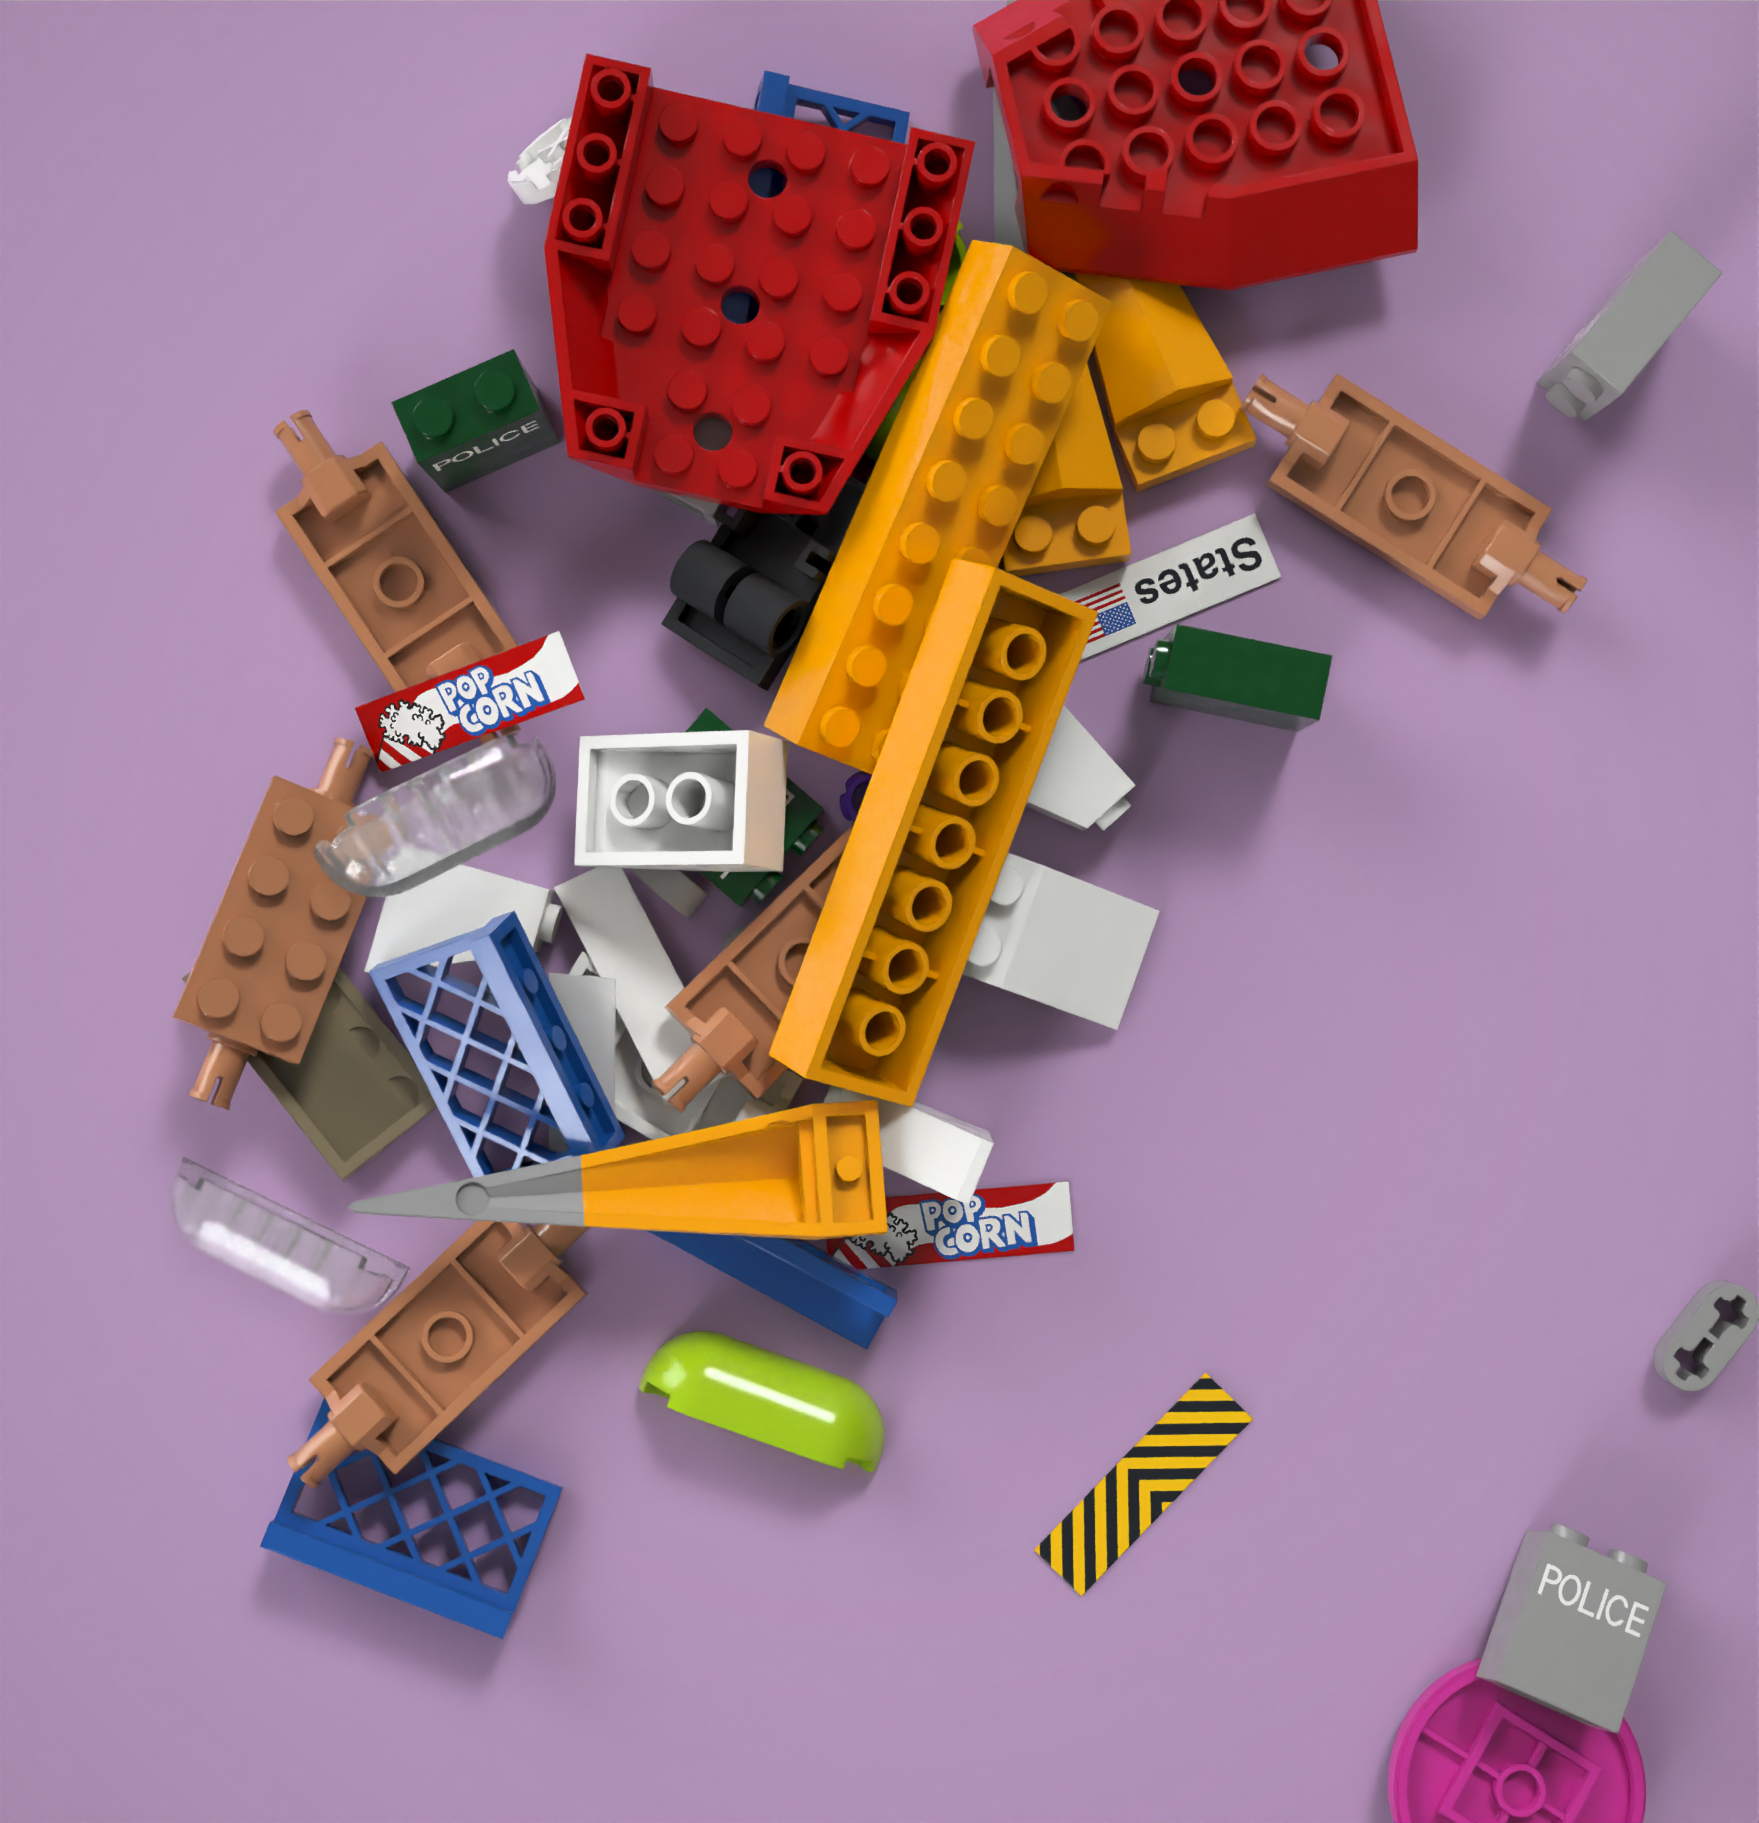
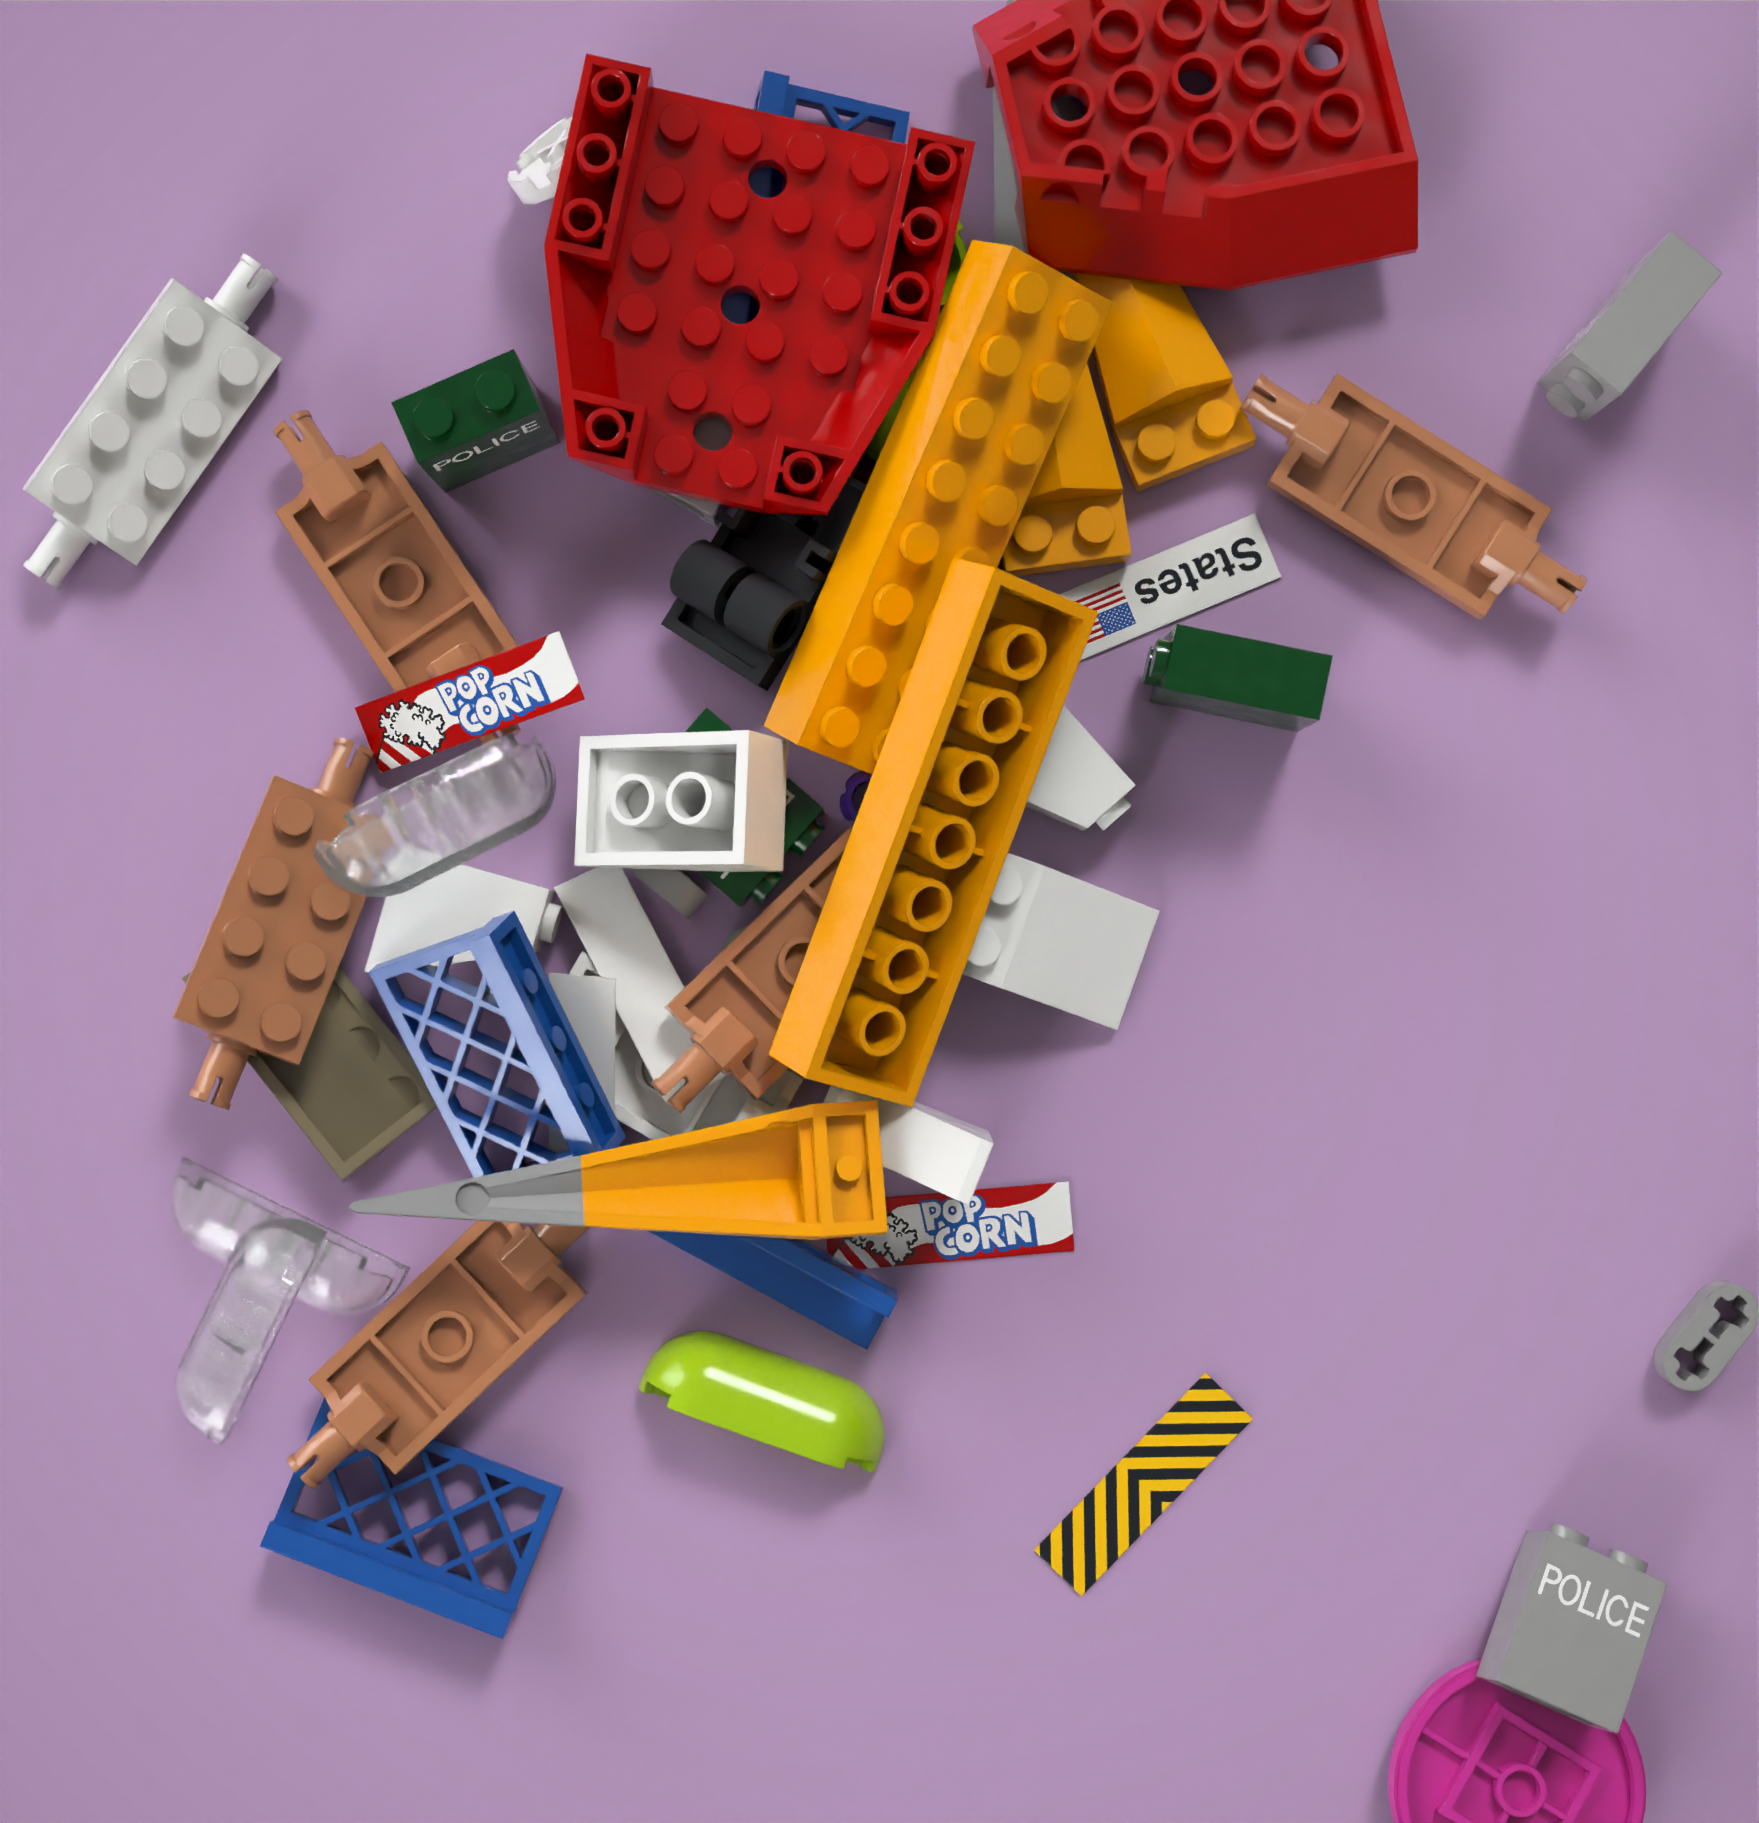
(152, 422): none -> white plate
(243, 1322): none -> clear brick

